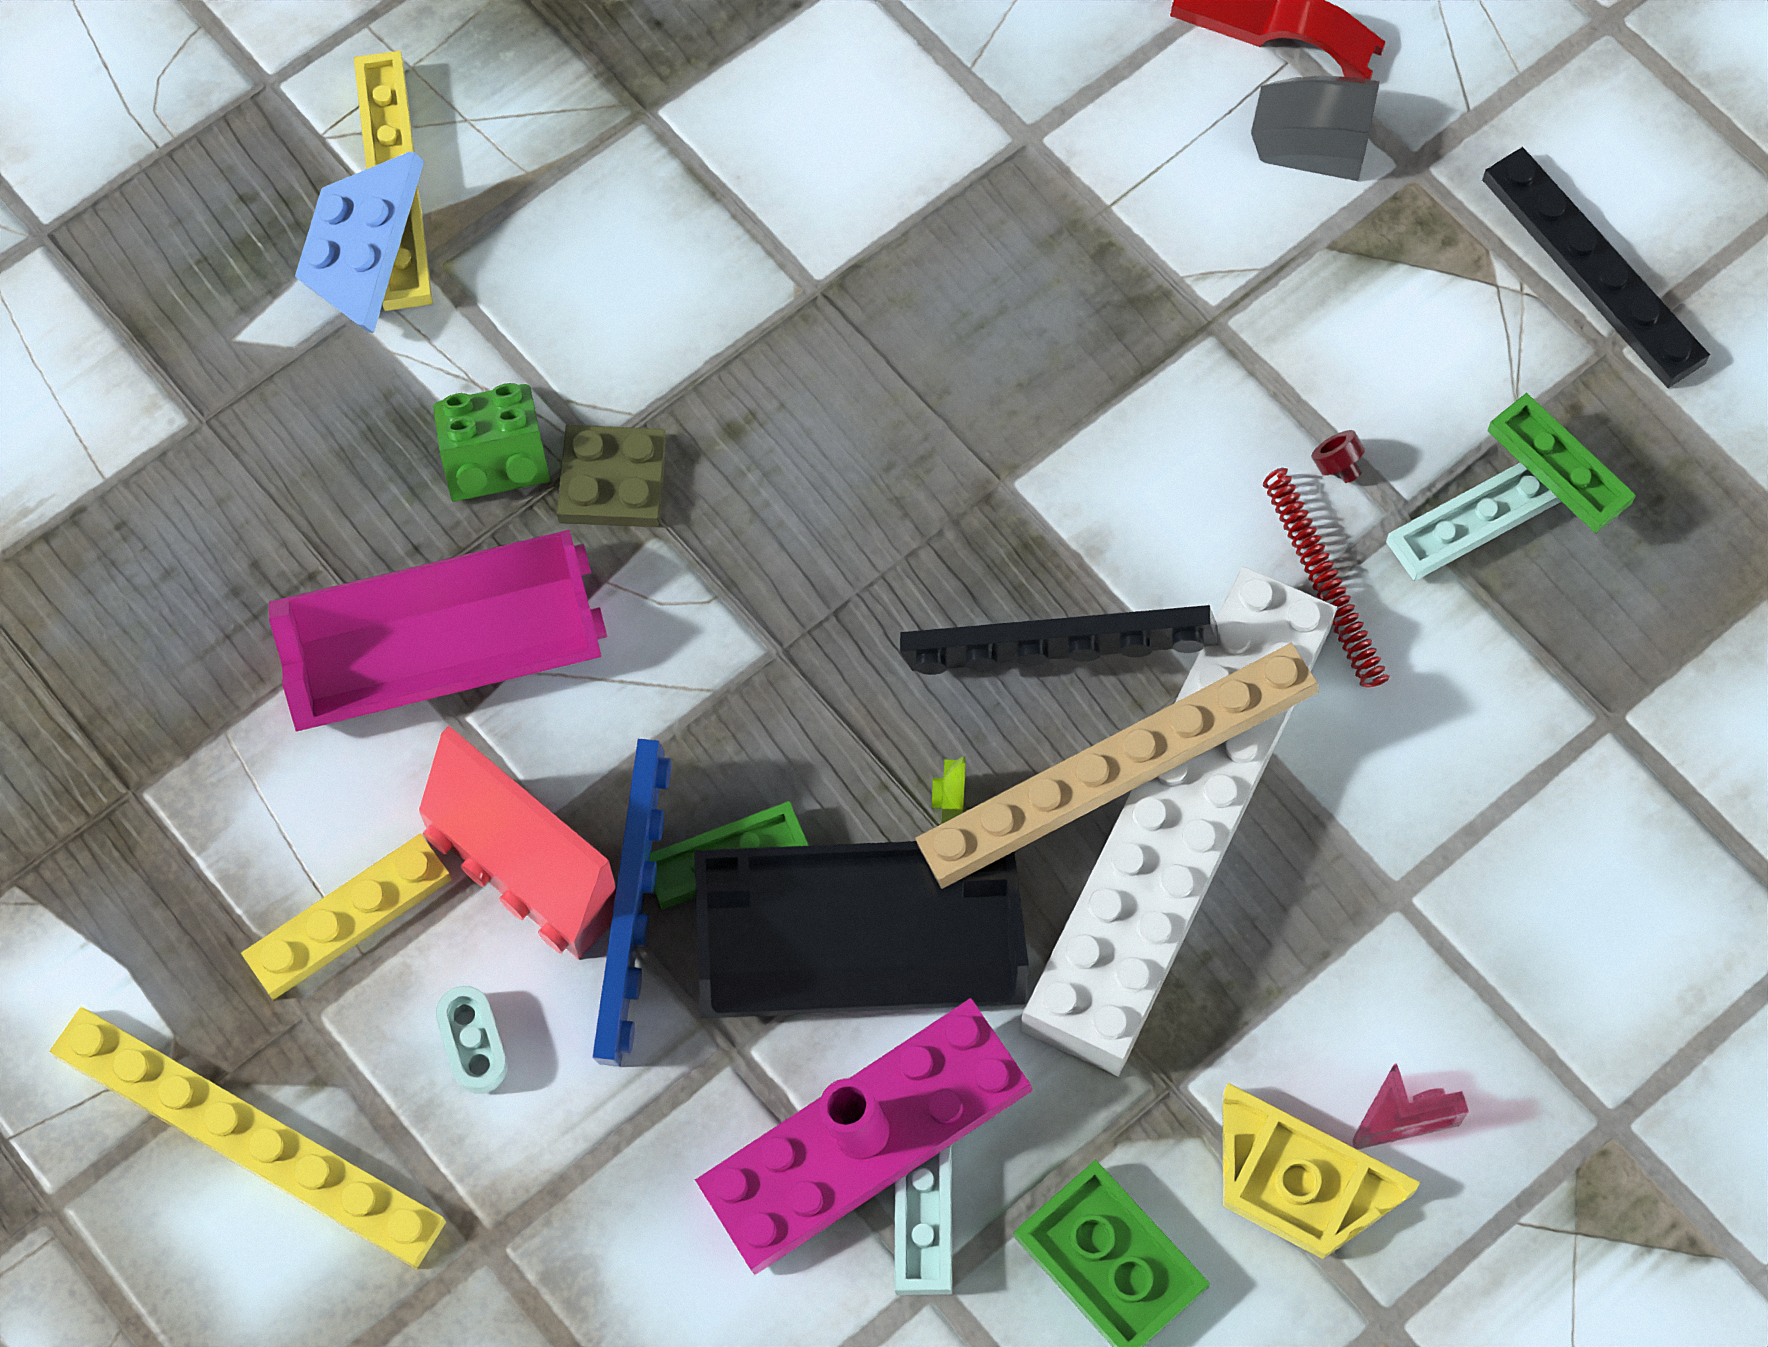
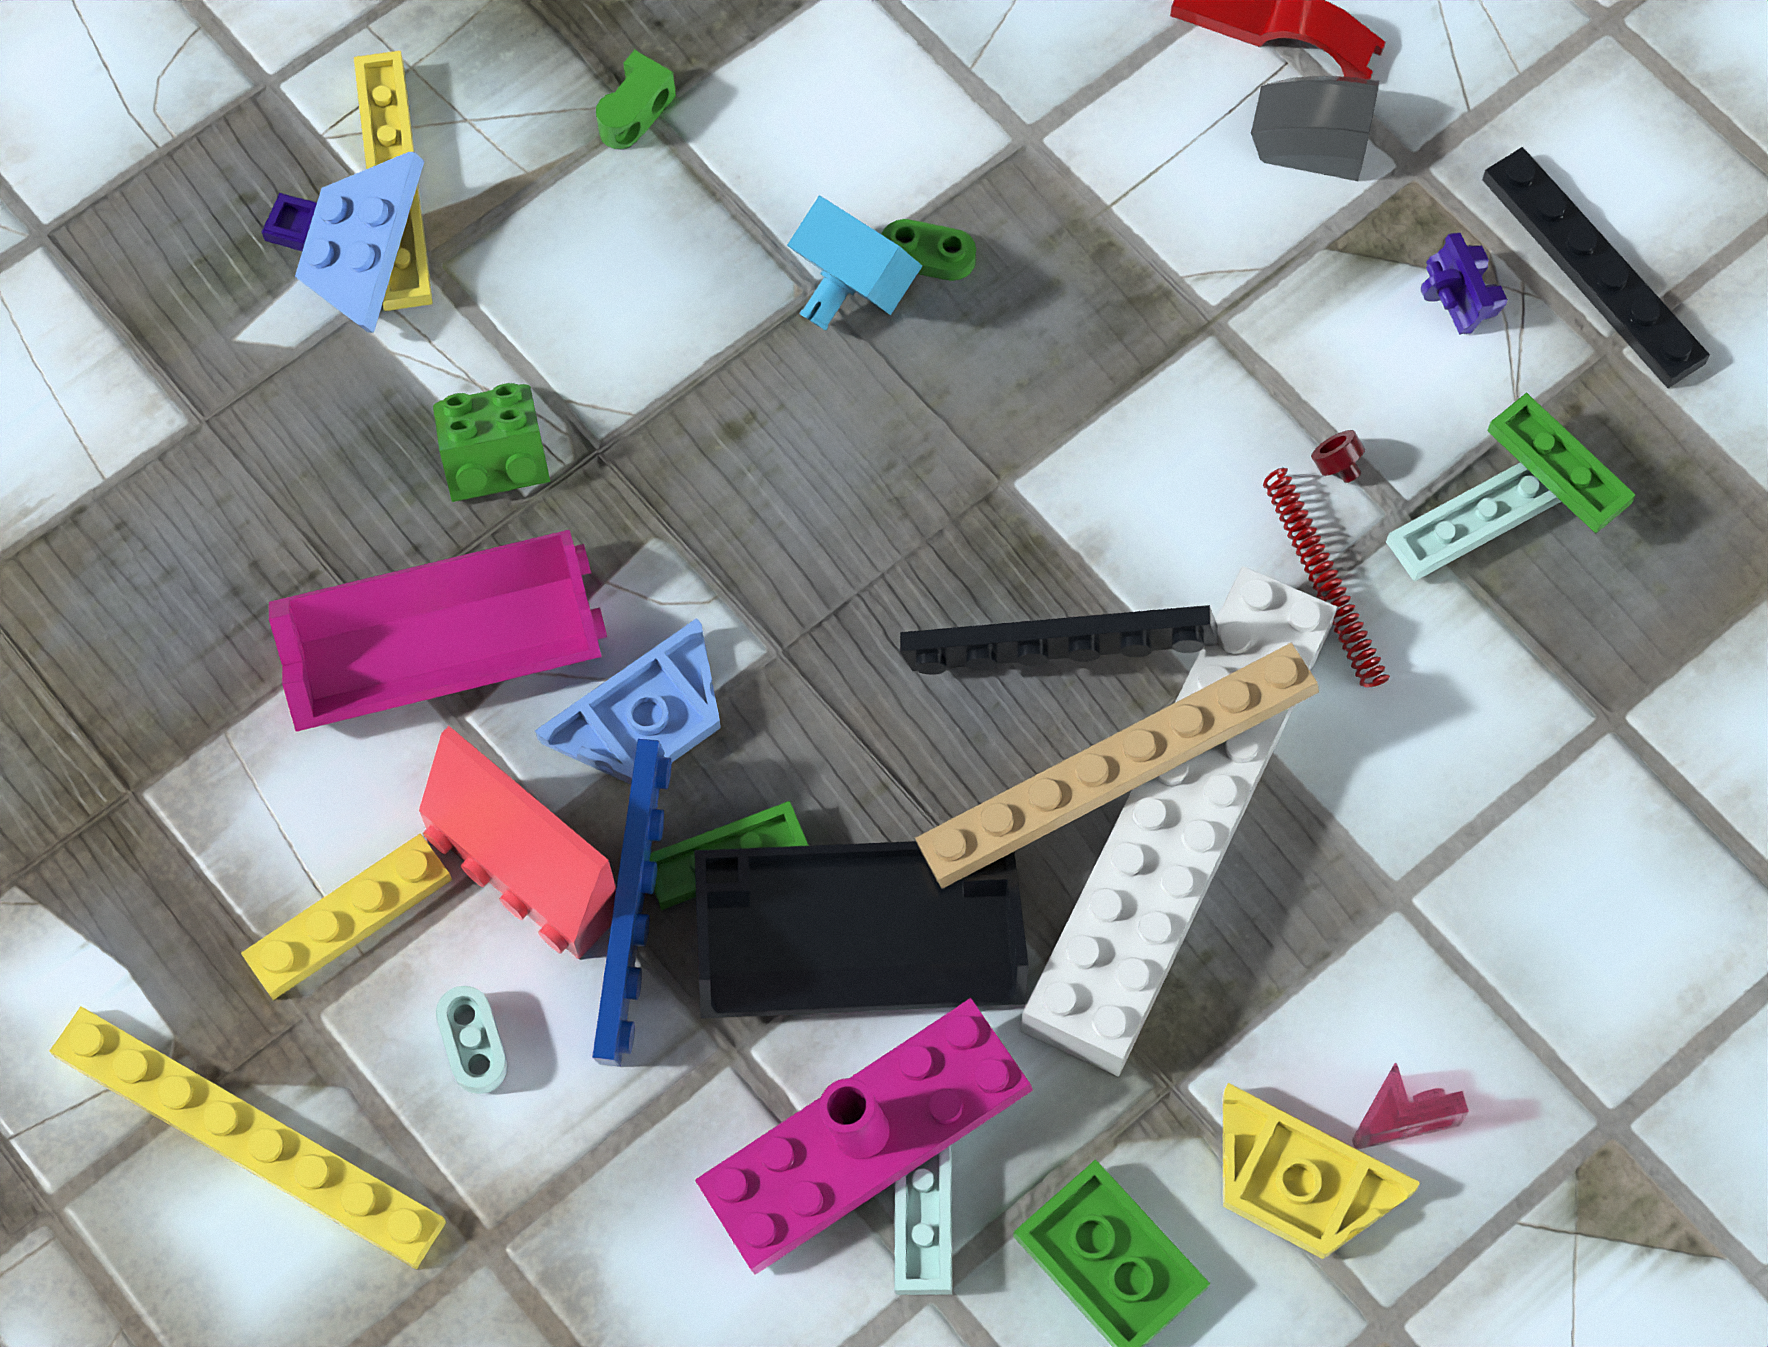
(289, 221): none -> dark purple tile
(612, 476): olive plate -> none
(636, 103): none -> bright green leg
(656, 697): none -> light blue wing
(851, 261): none -> medium azure brick
(929, 245): none -> bright green plate
(949, 789): lime plate -> none
(1458, 283): none -> dark purple hips

